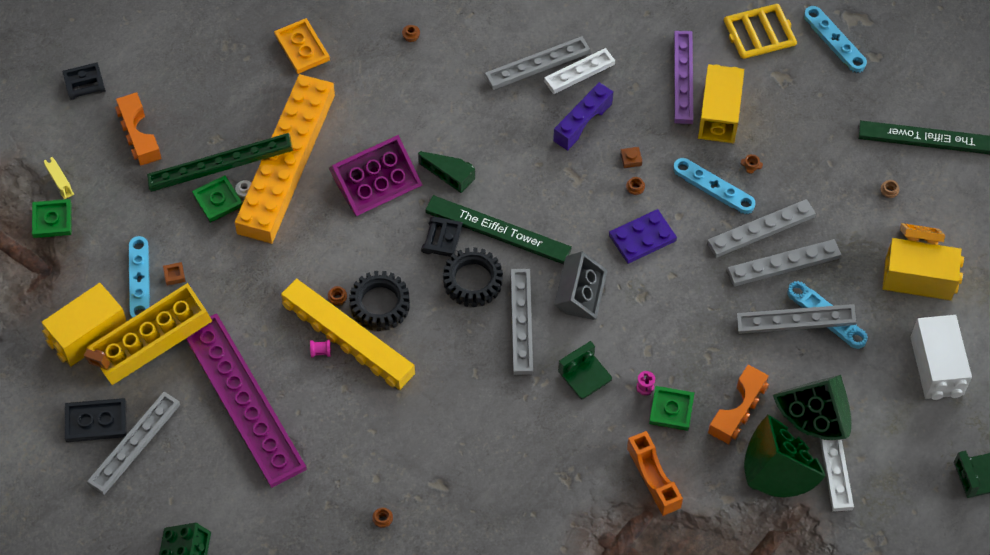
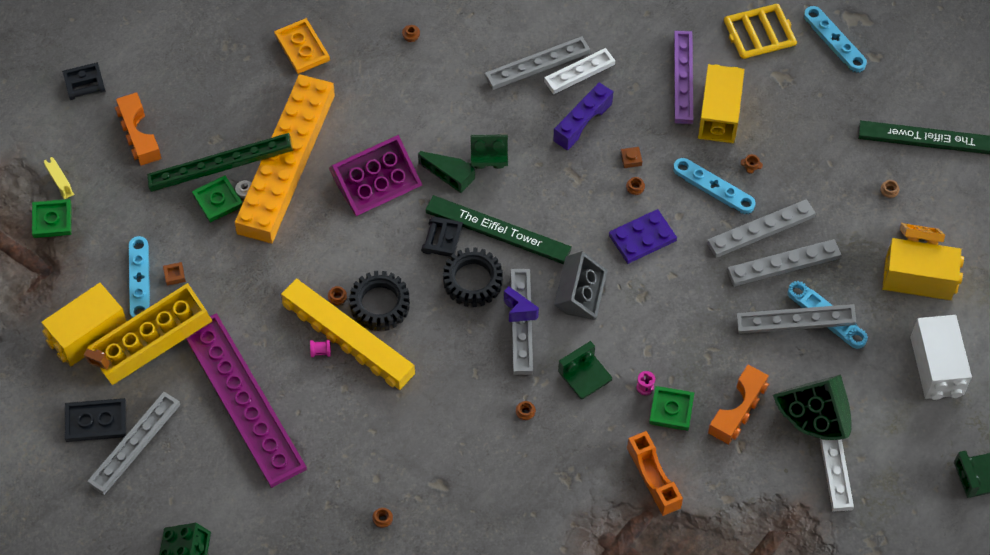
(489, 151): none -> dark green bracket
(522, 308): none -> dark purple slope
(525, 405): none -> dark orange plate
(779, 462): dark green brick -> none

